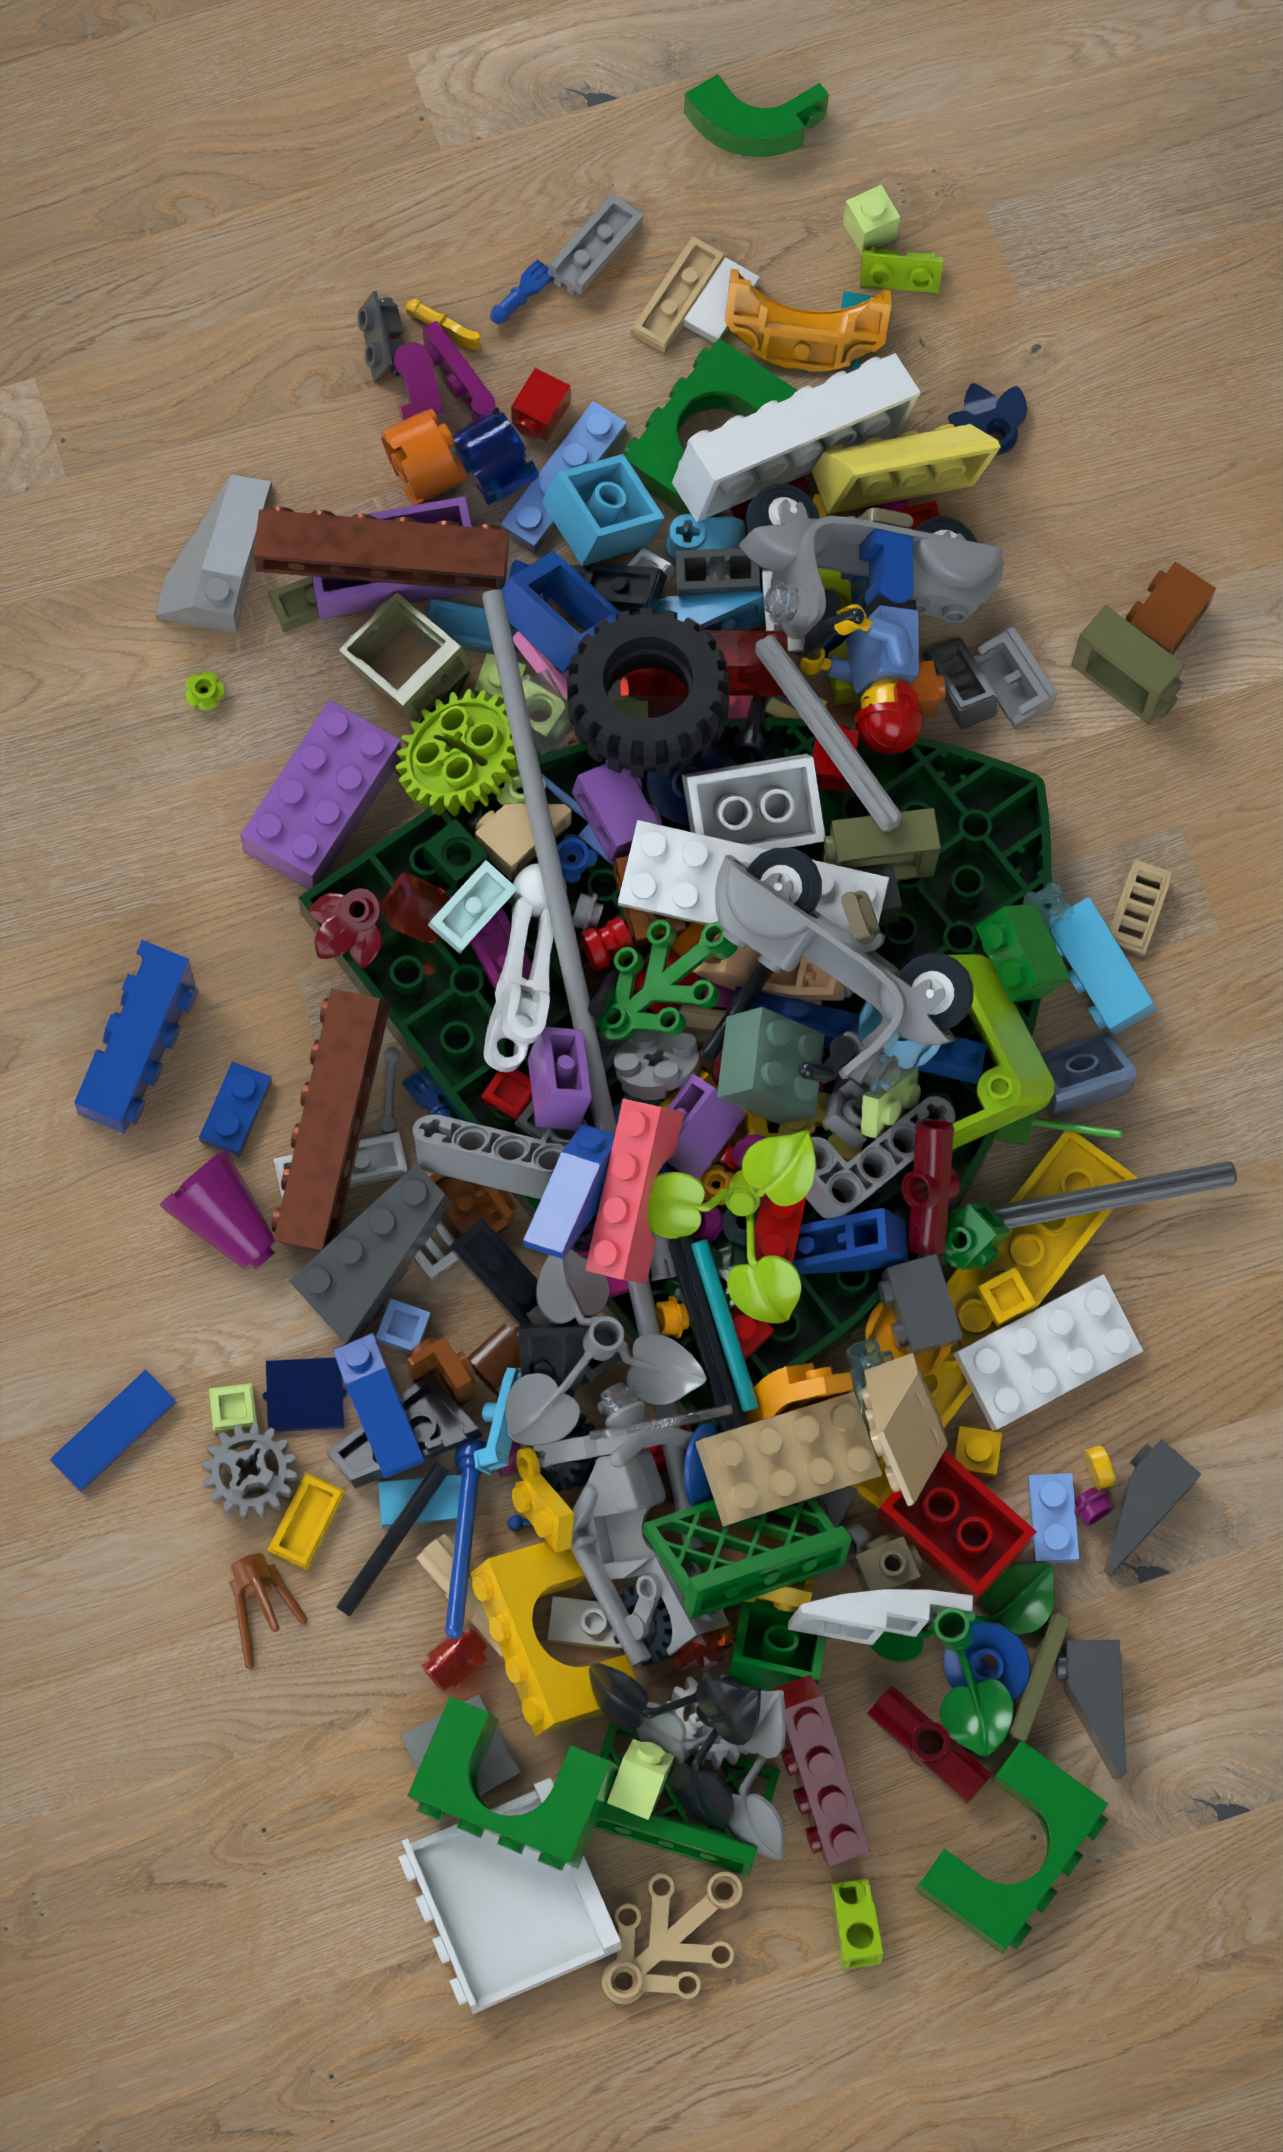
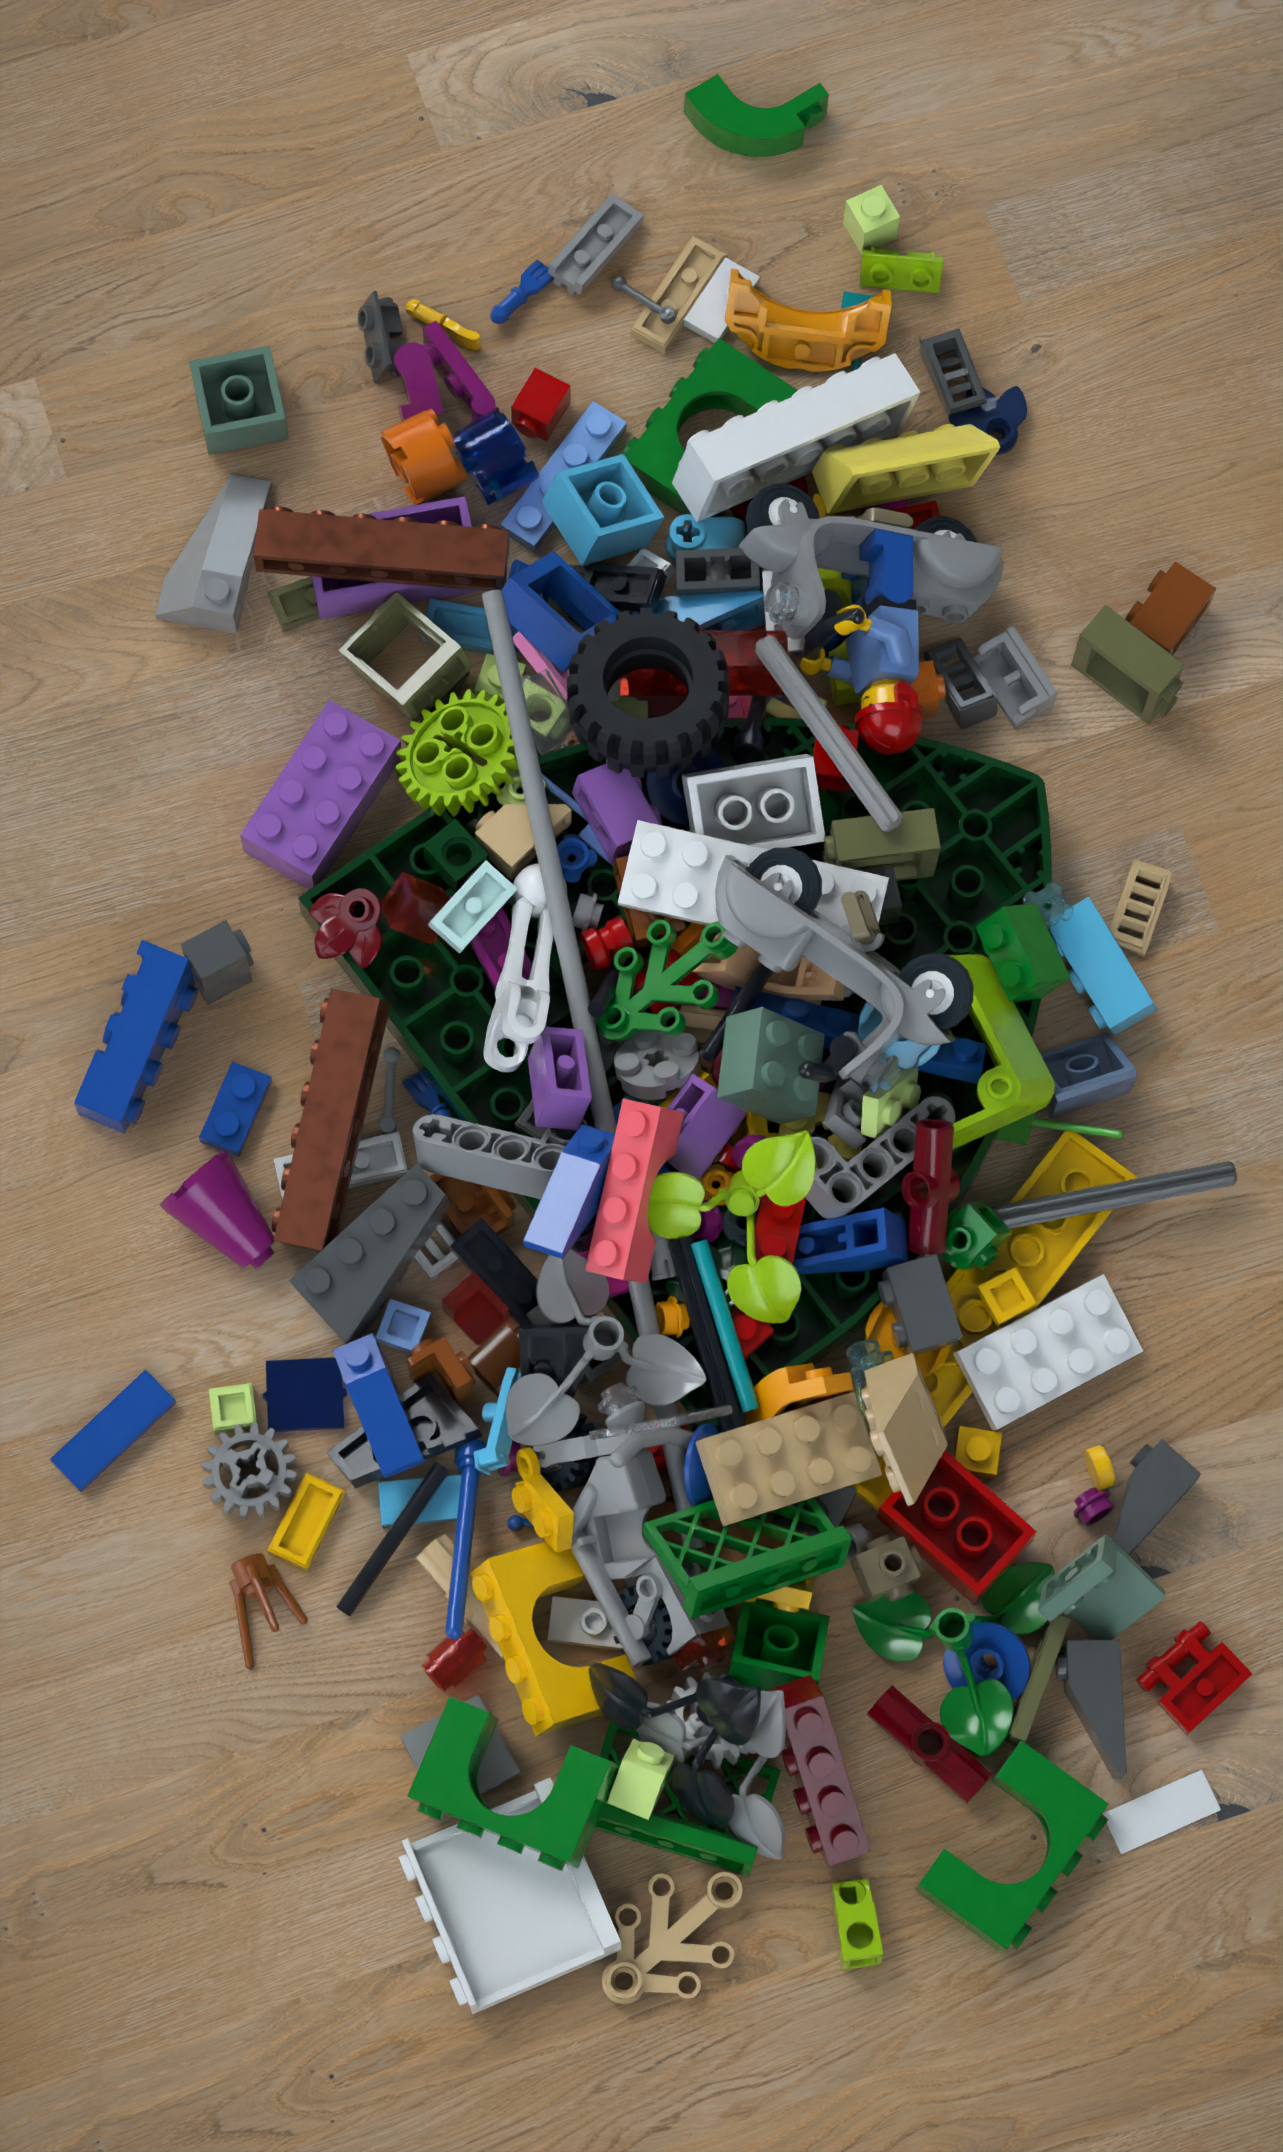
(208, 700): lime plate -> none
(219, 961): none -> dark grey brick
(239, 400): none -> sand green brick
(475, 1309): none -> clear red panel
(509, 1093): red tile -> none
(667, 313): none -> dark grey hinge
(867, 1614): white slope -> none
(943, 344): none -> dark grey slope
(1053, 1518): light blue plate -> none
(1100, 1591): none -> sand green bracket
(1161, 1811): none -> white sticker
(1201, 1688): none -> red plate

